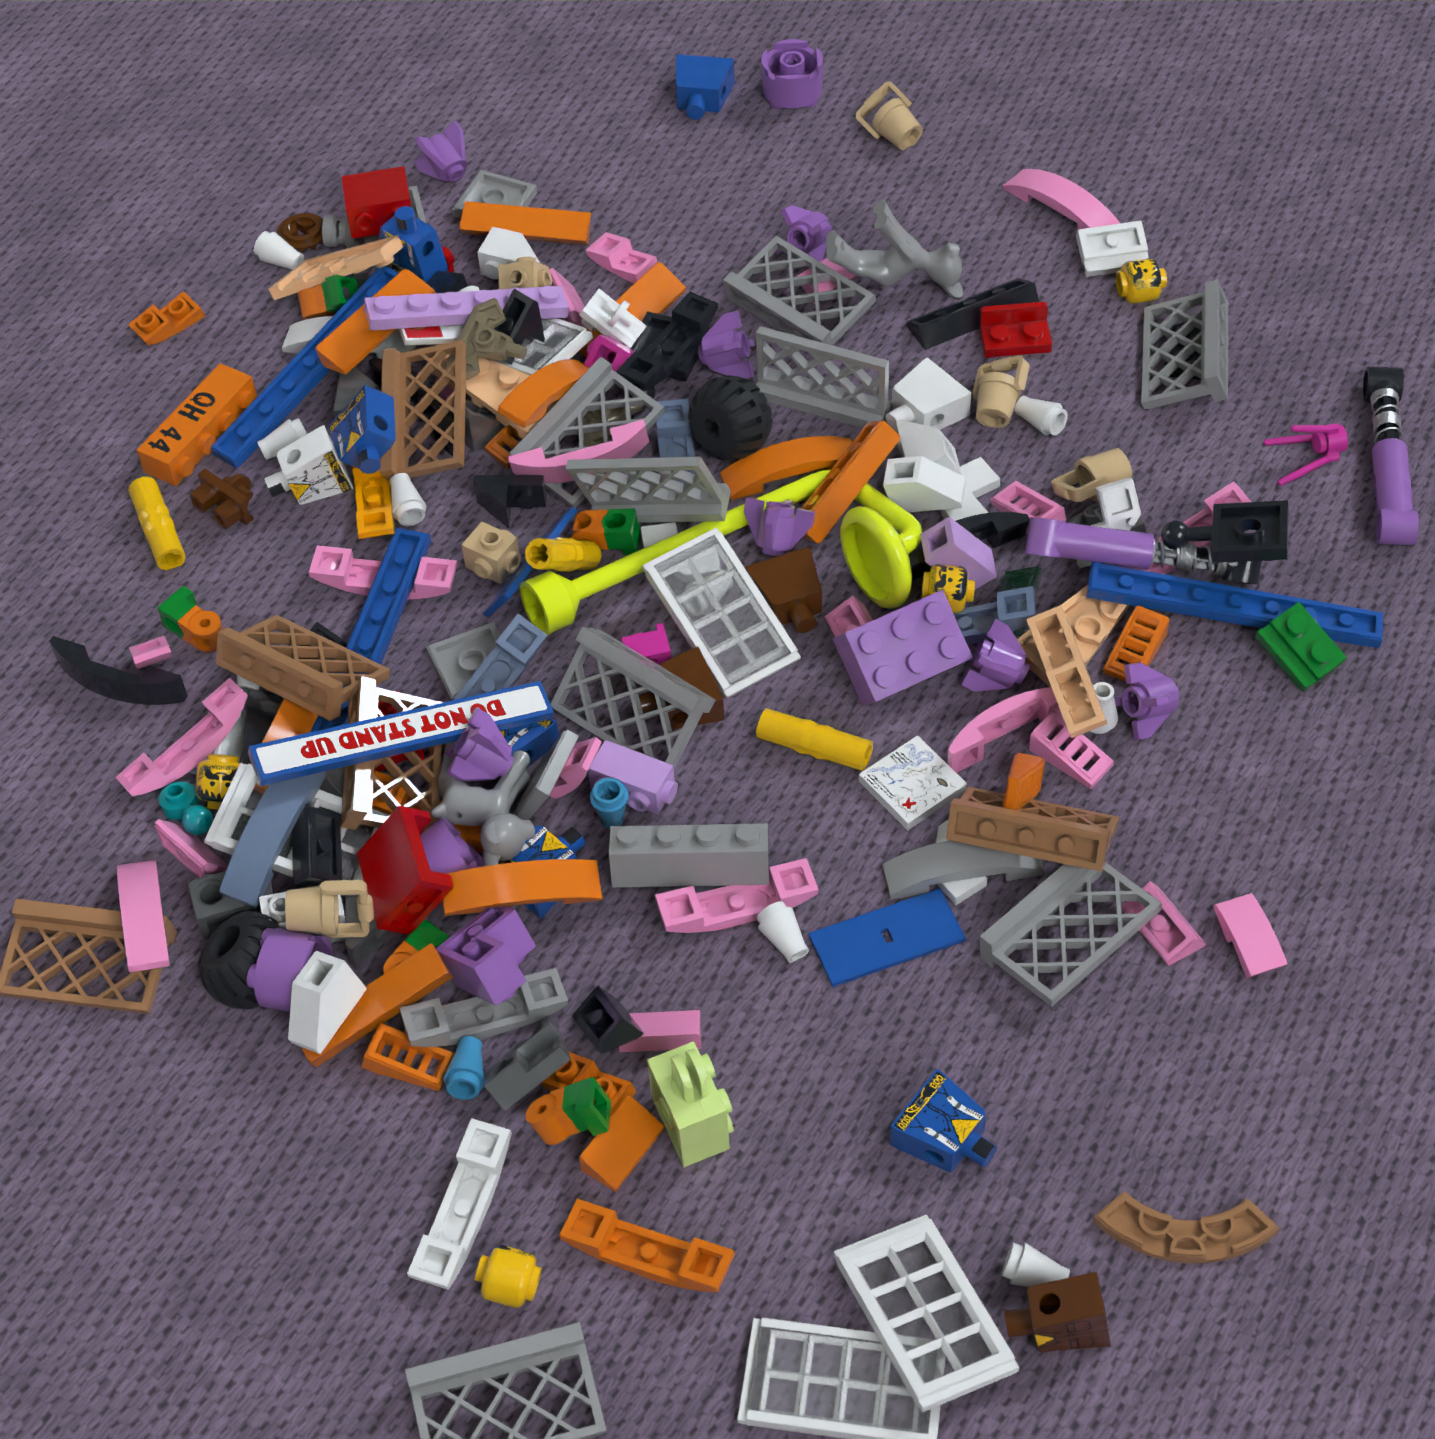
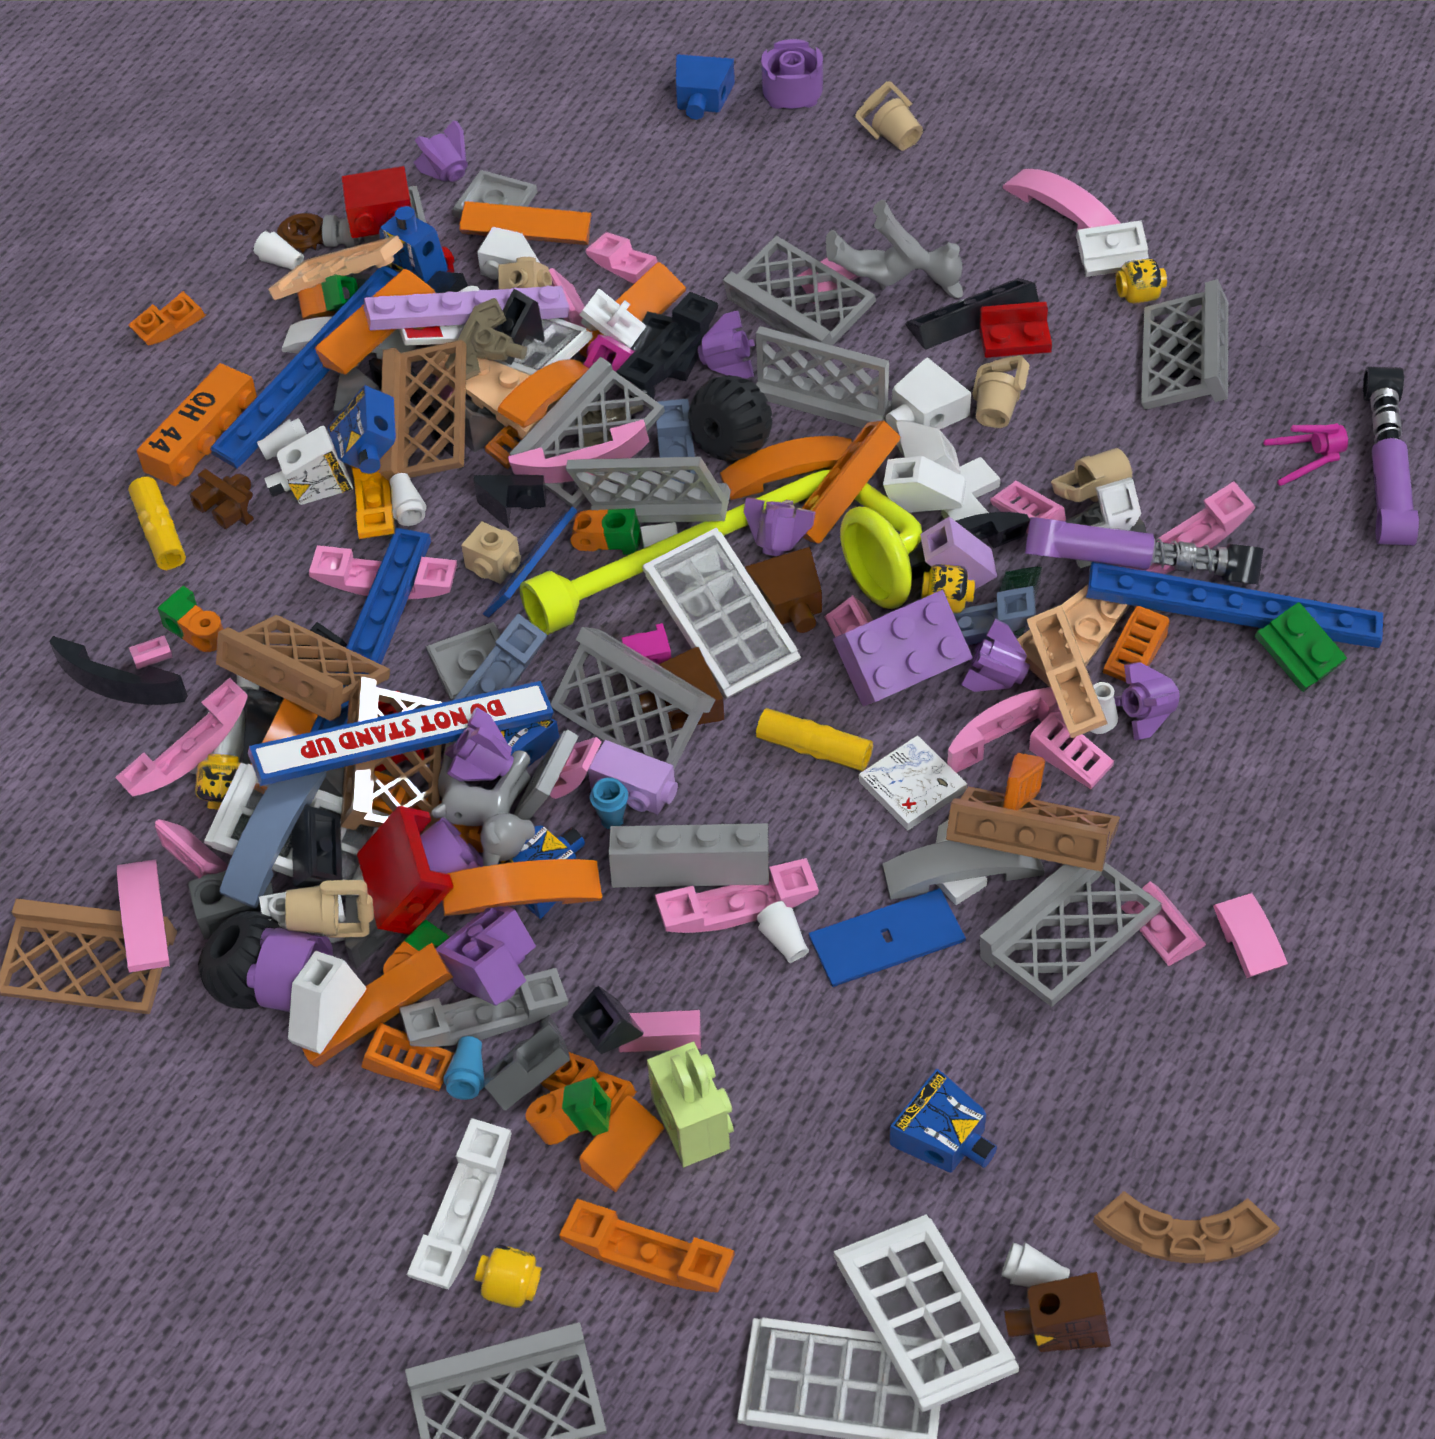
(181, 803): teal plate -> none
(562, 554): yellow axle -> none
(807, 230): medium lavender brick -> none
(1043, 415): white cone -> none
(1228, 536): black plate -> none

